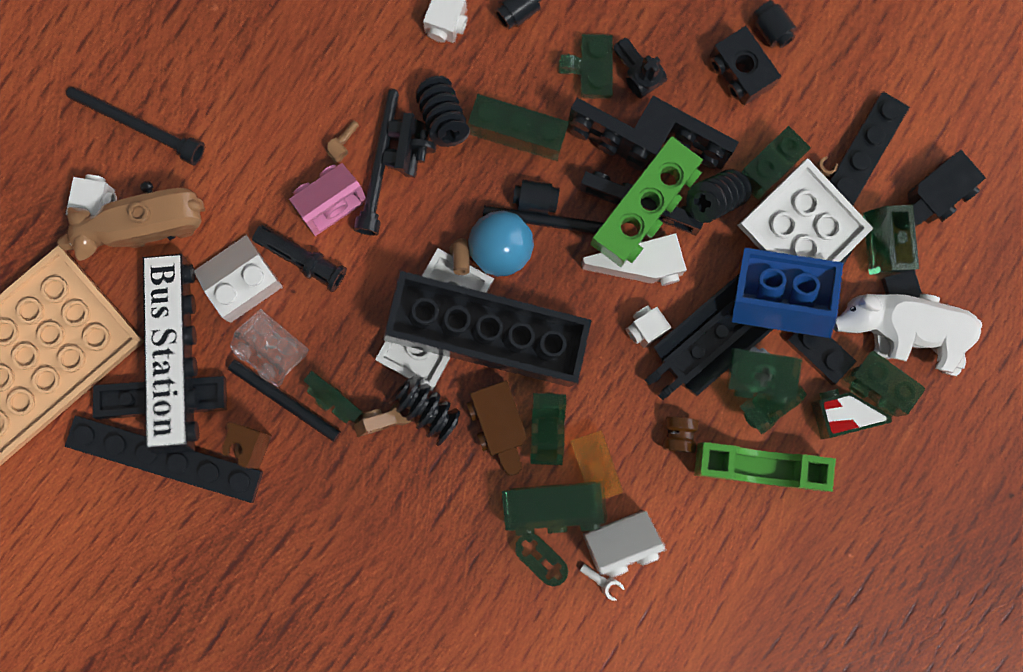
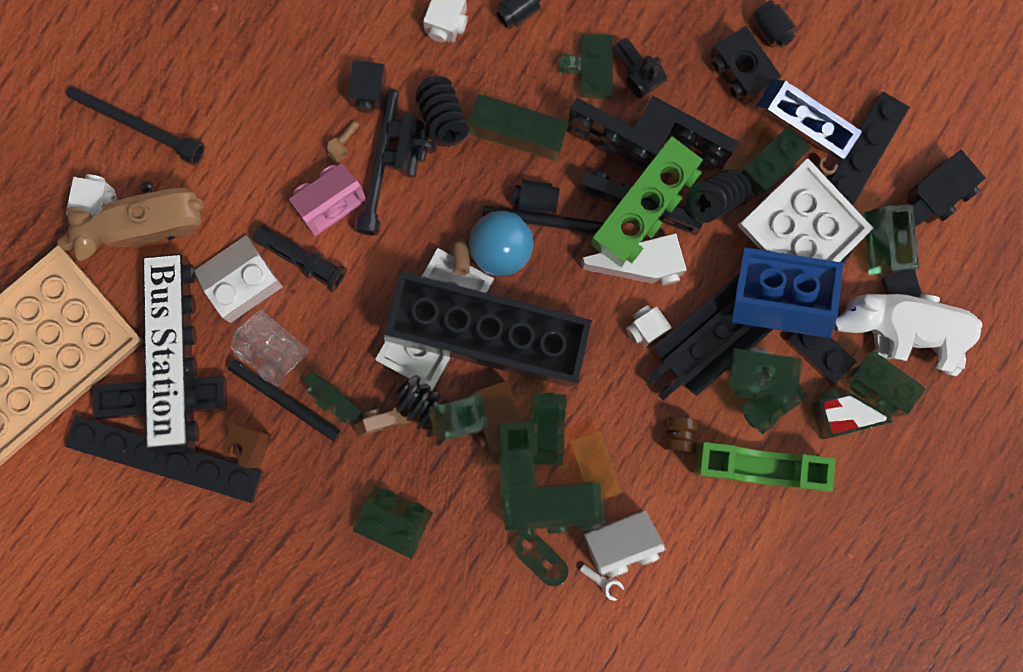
(367, 86): none -> black brick
(392, 521): none -> clear green bracket
(457, 417): none -> clear green brick
(515, 456): none -> clear green brick
(808, 118): none -> brick

